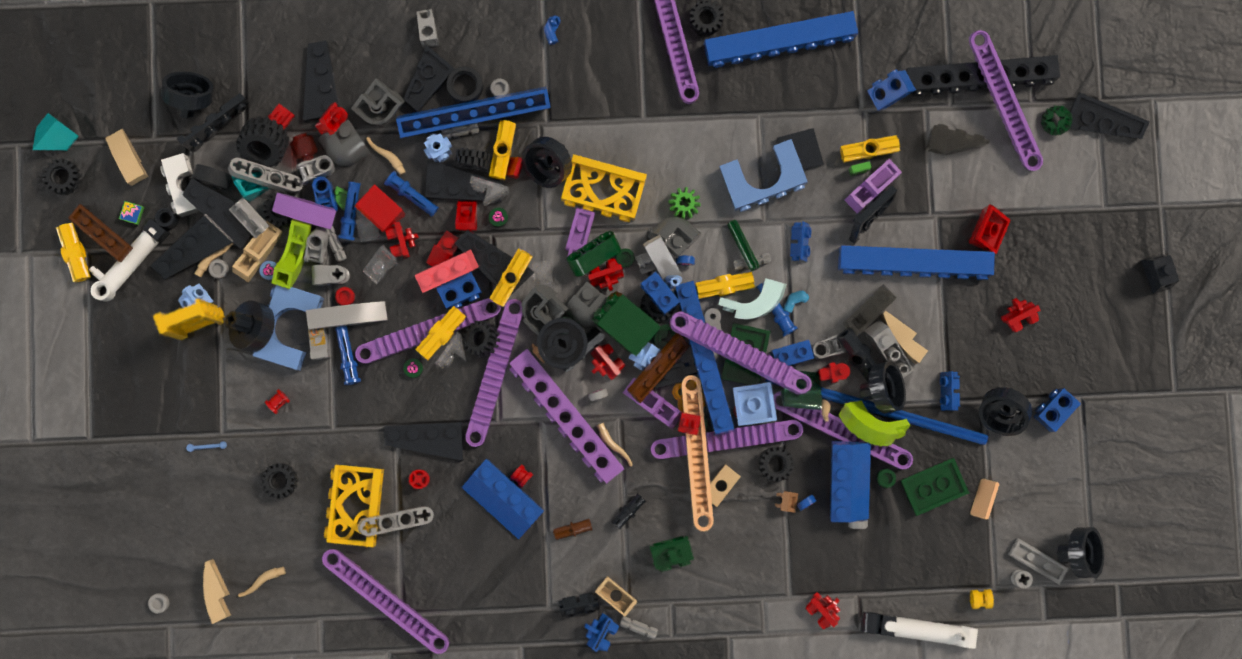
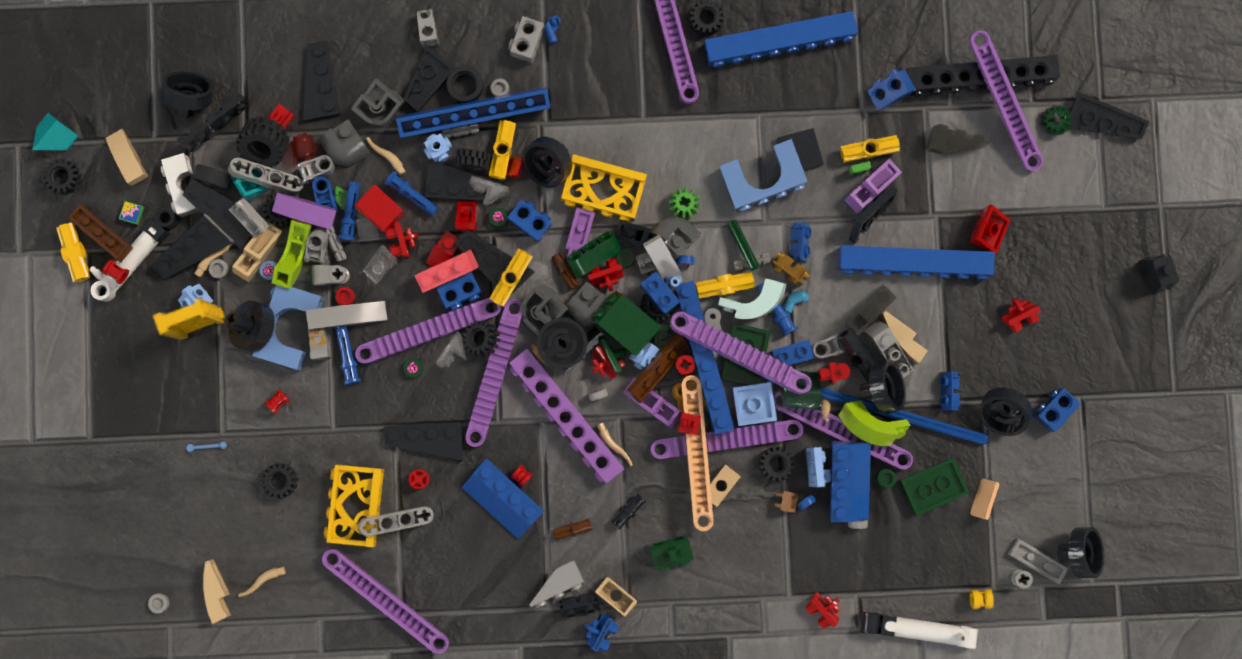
(115, 271): none -> red bush
(331, 119): red hips -> none
(441, 333): yellow piece -> none
(526, 224): none -> blue brick
(530, 40): none -> light grey brick
(563, 578): none -> light grey slope
(565, 270): none -> reddish brown axle
(613, 355): none -> dark green piece
(632, 234): none -> black slope
(638, 627): light grey axle -> none
(686, 368): none -> red wheel
(795, 274): none -> pearl gold hinge
(816, 474): none -> light blue hinge

